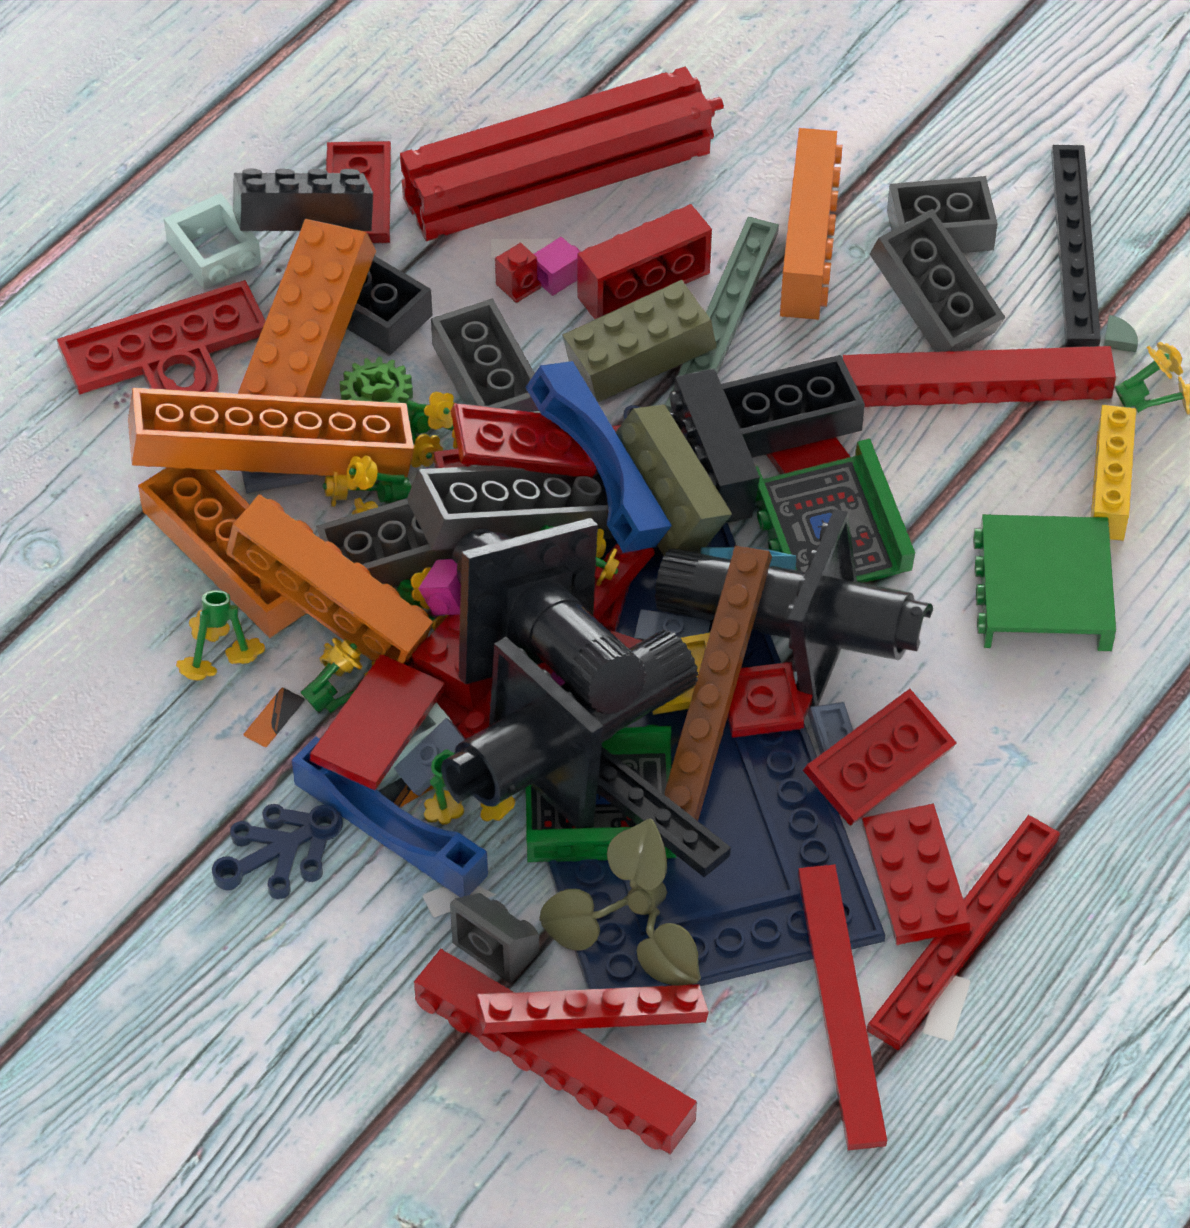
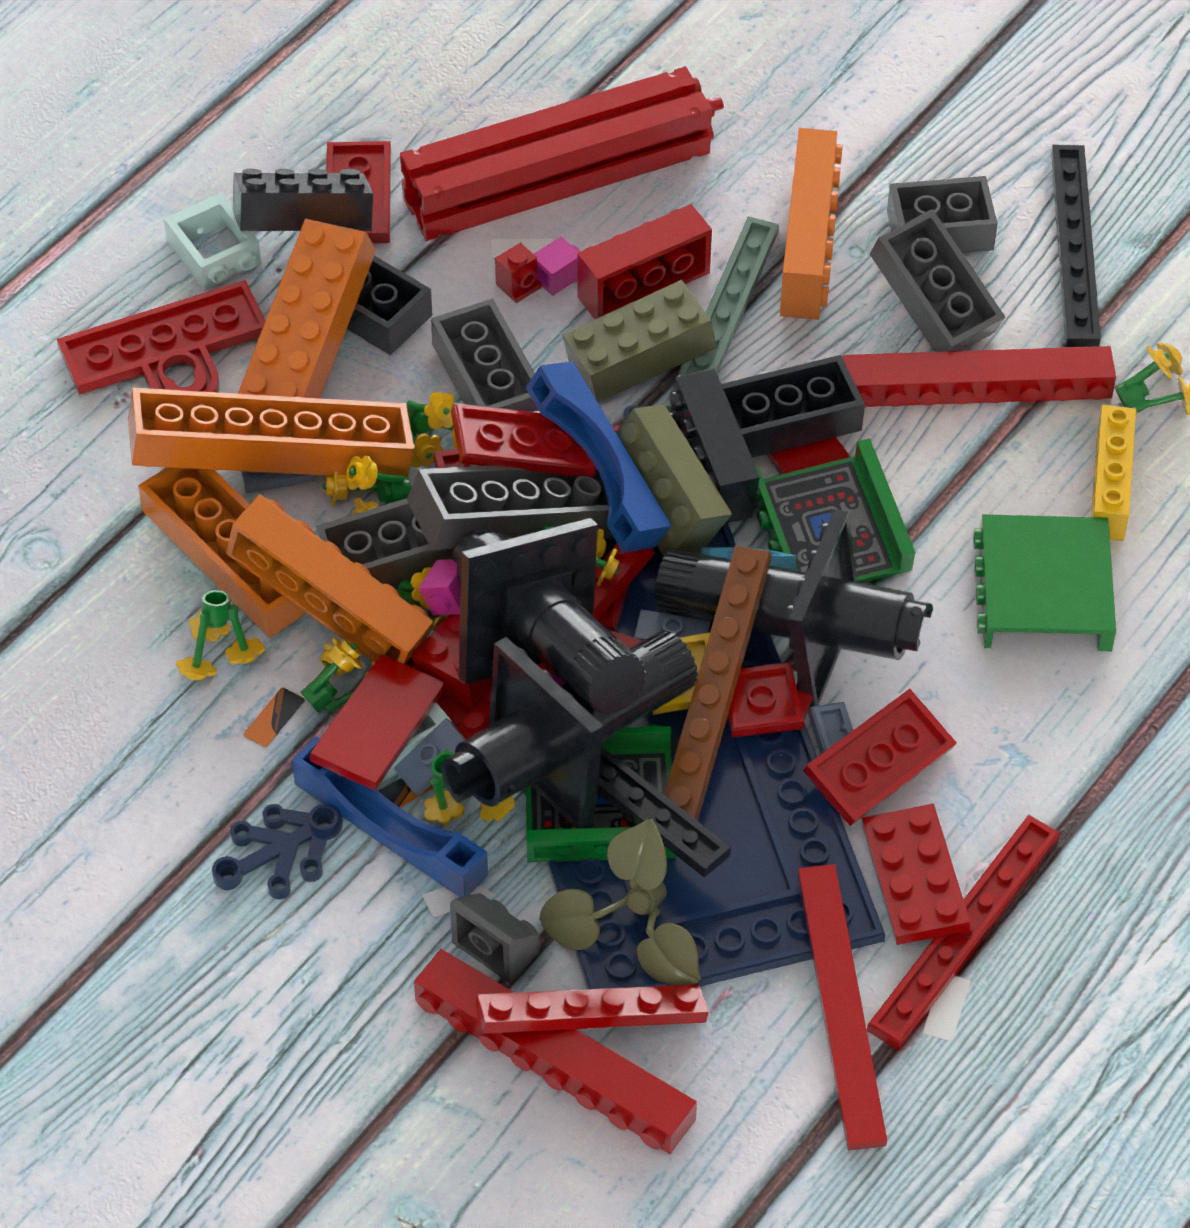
(377, 382): bright green gear -> none
(1120, 335): sand green tile -> none

